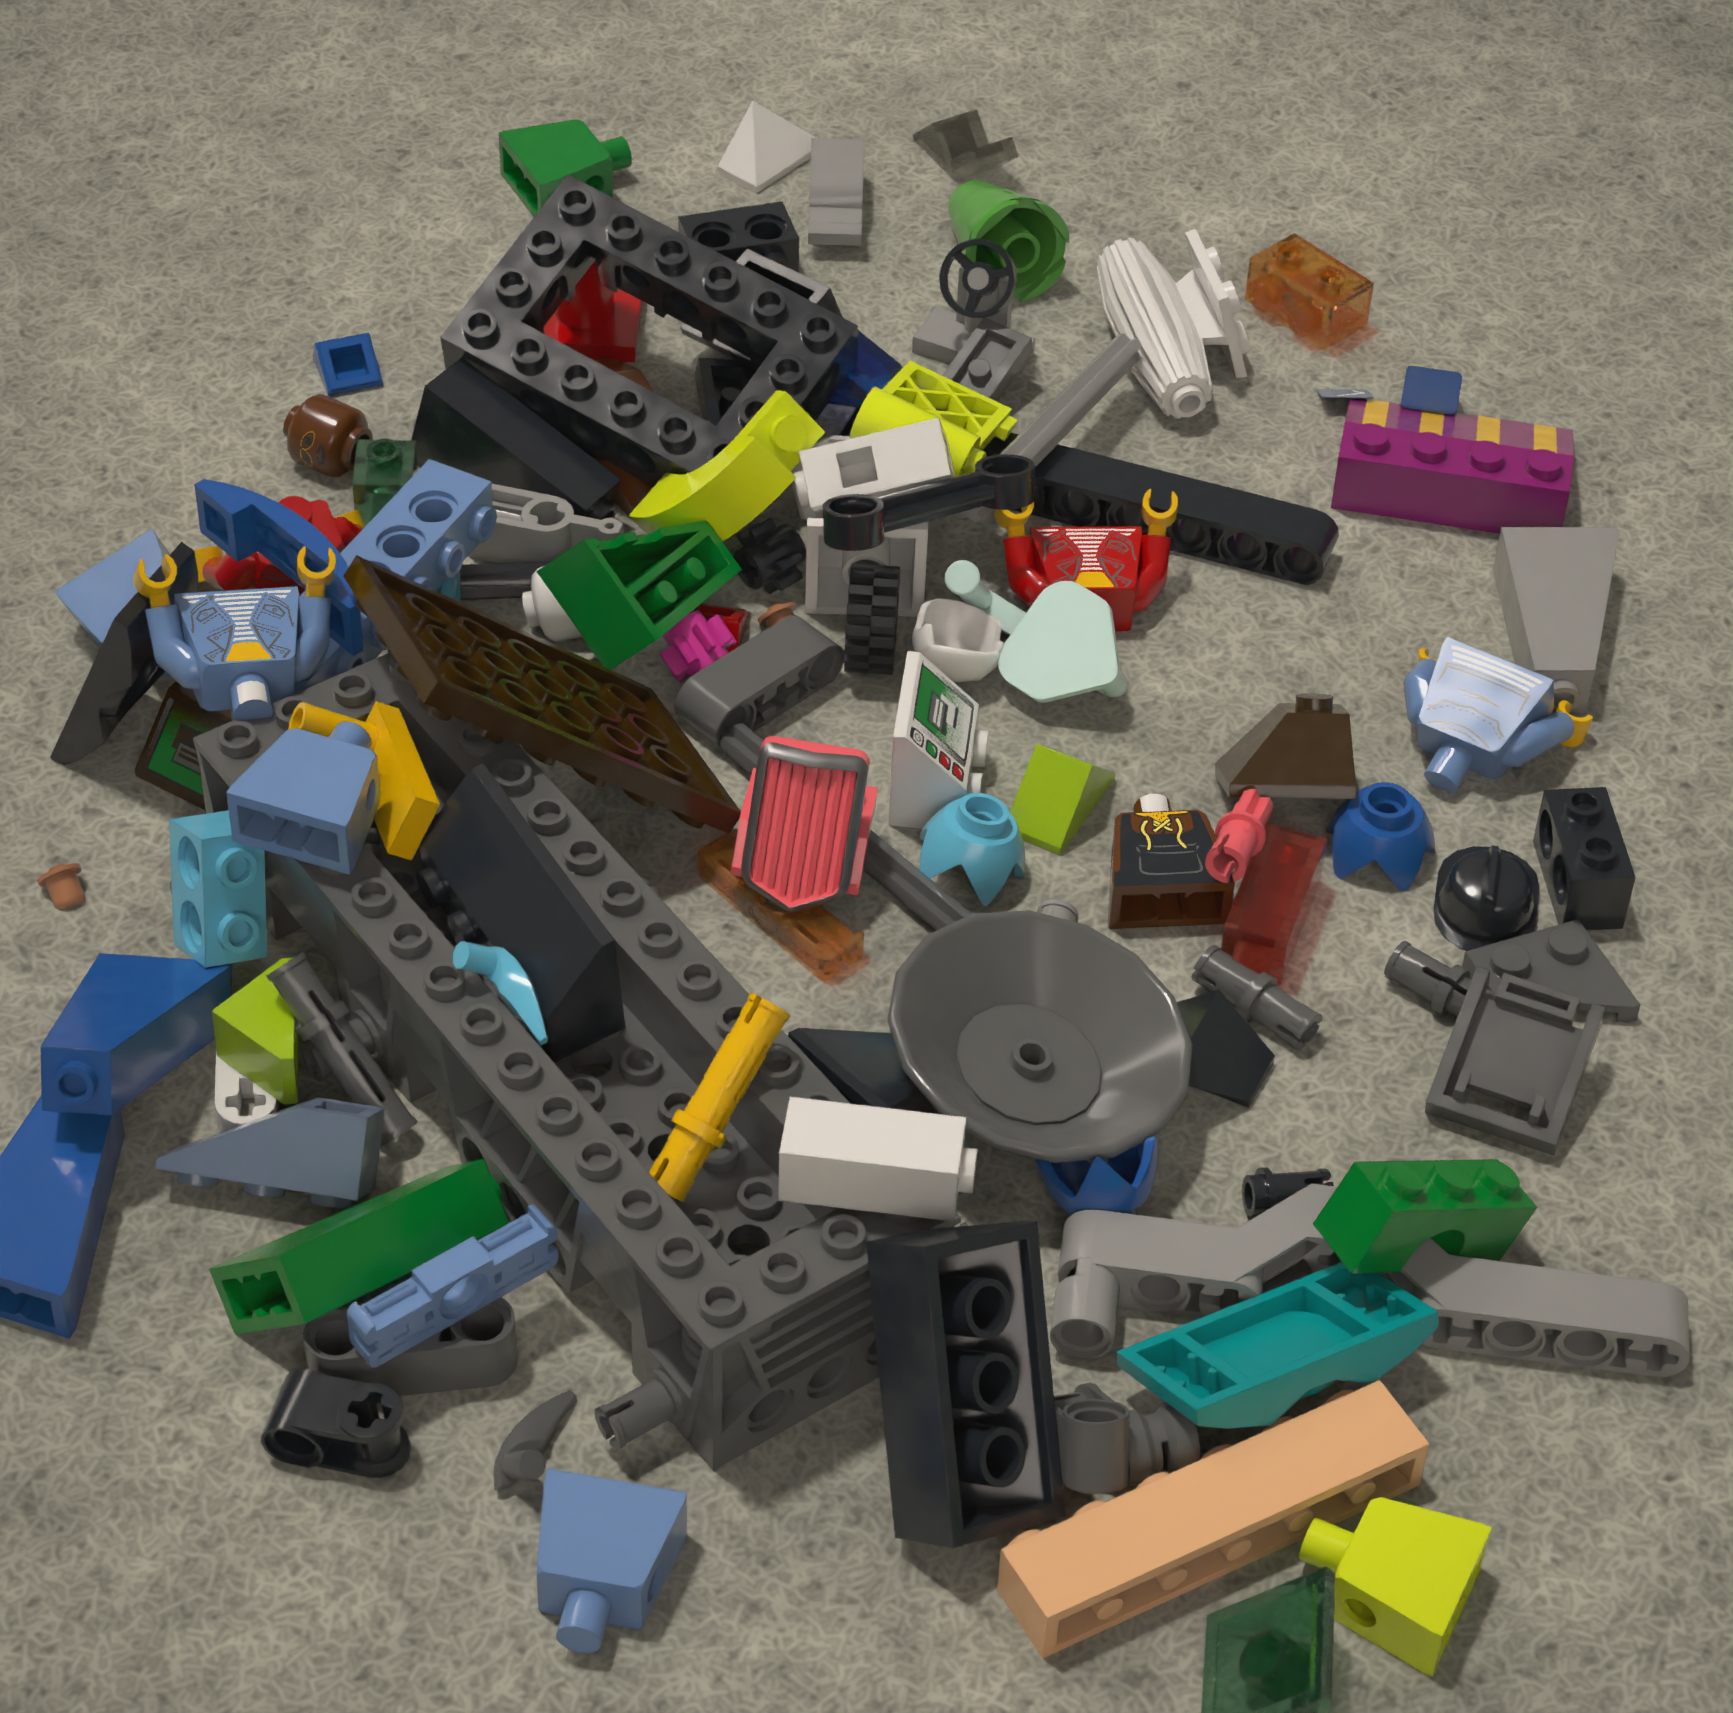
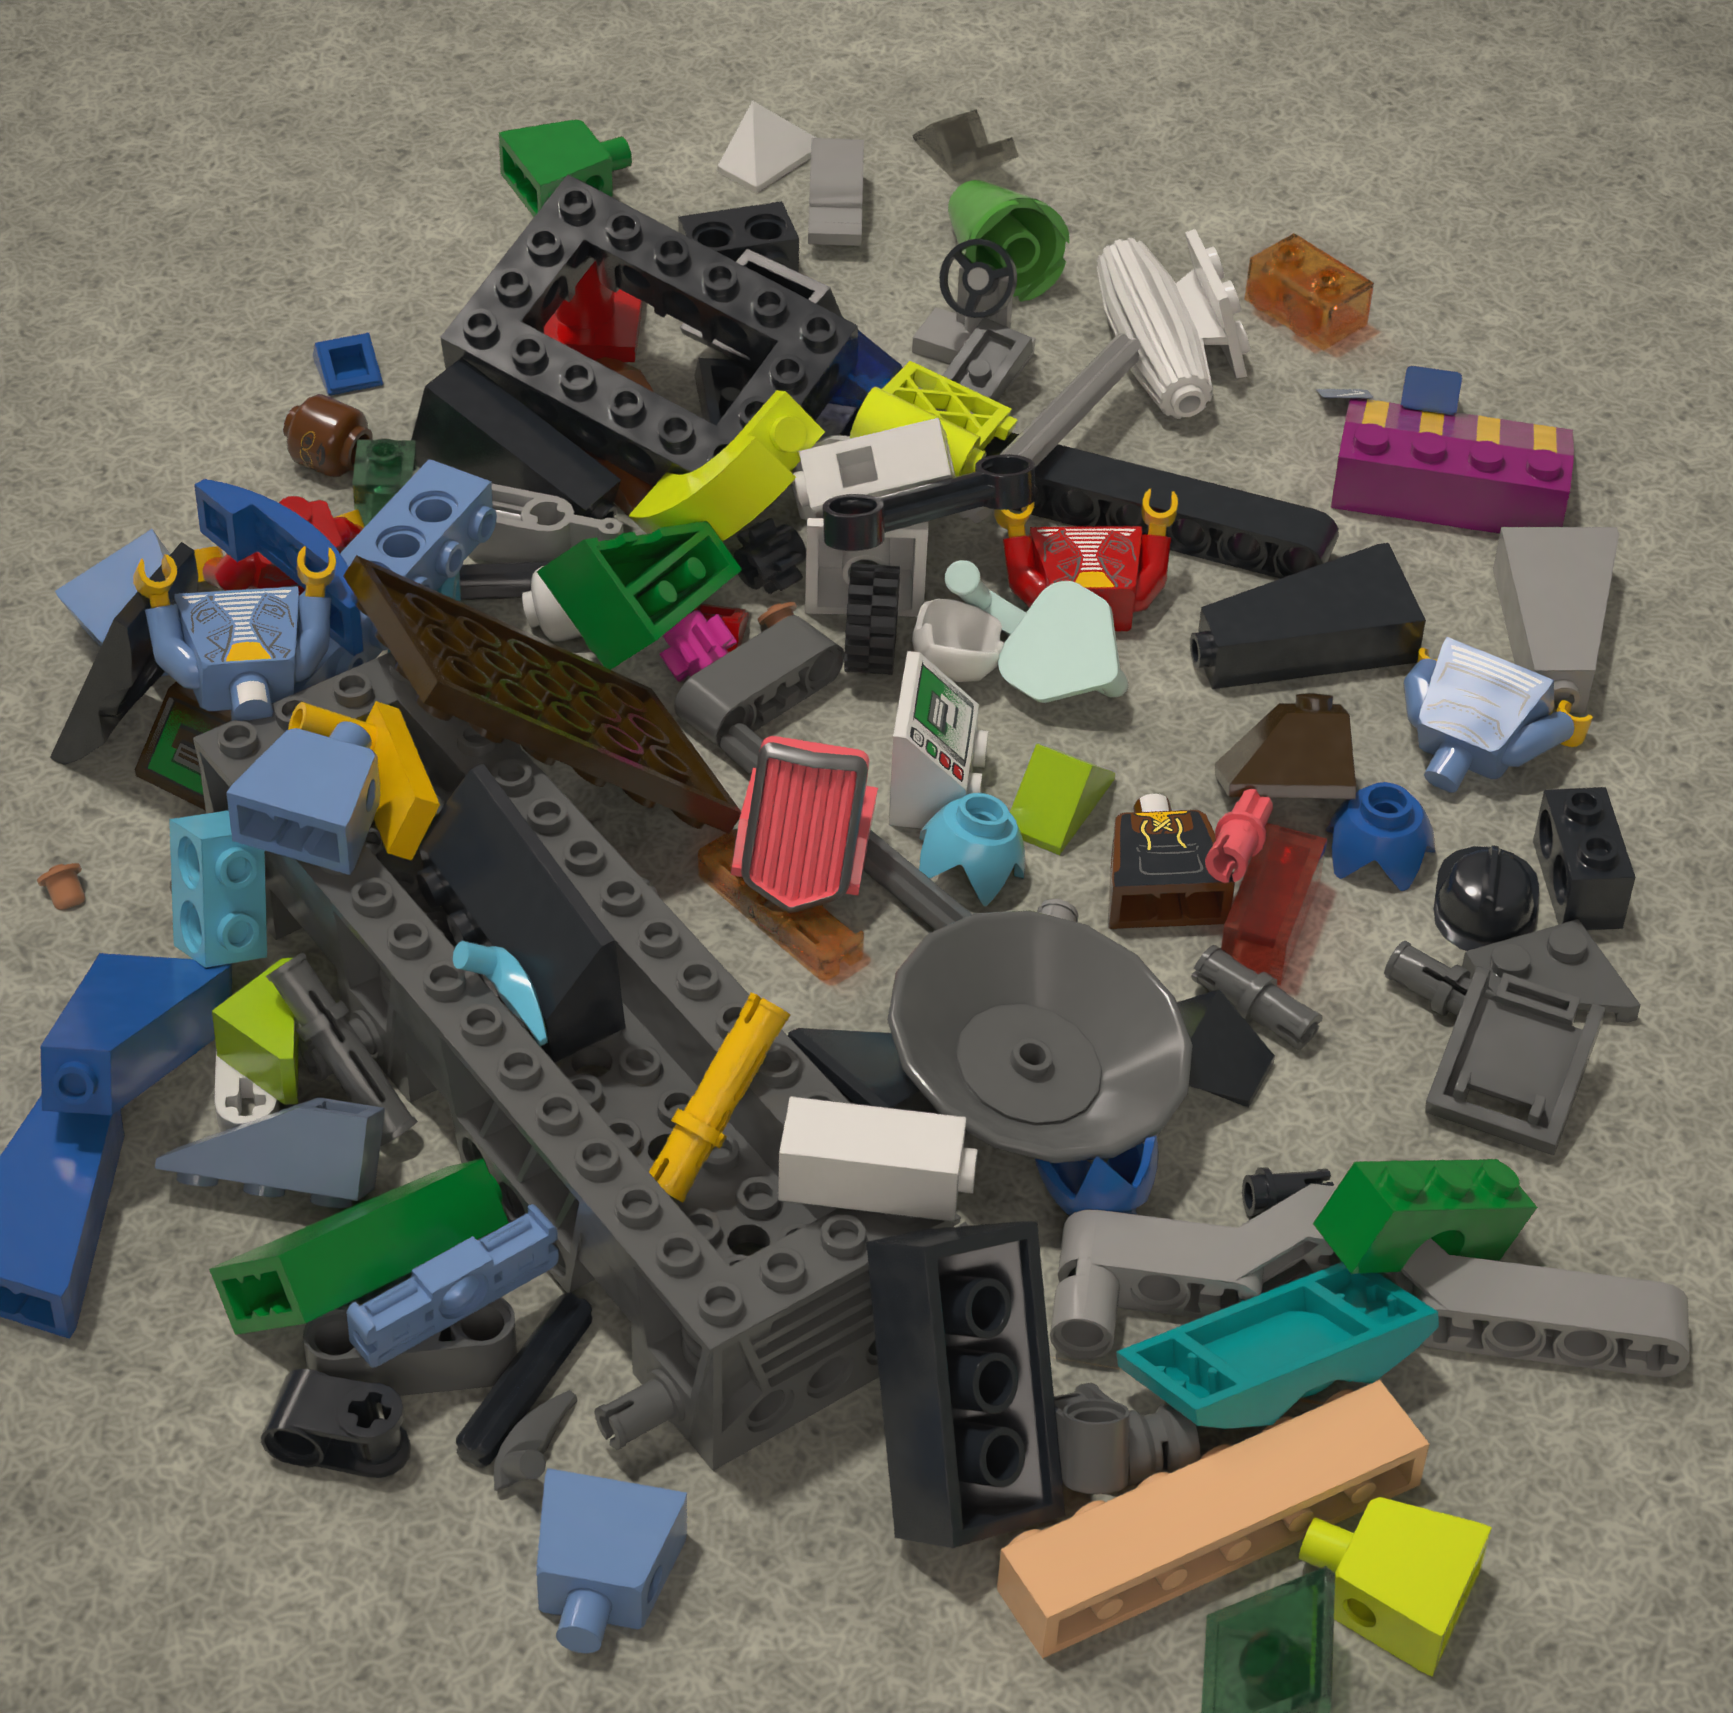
(524, 1380): none -> black axle
(1312, 623): none -> black slope

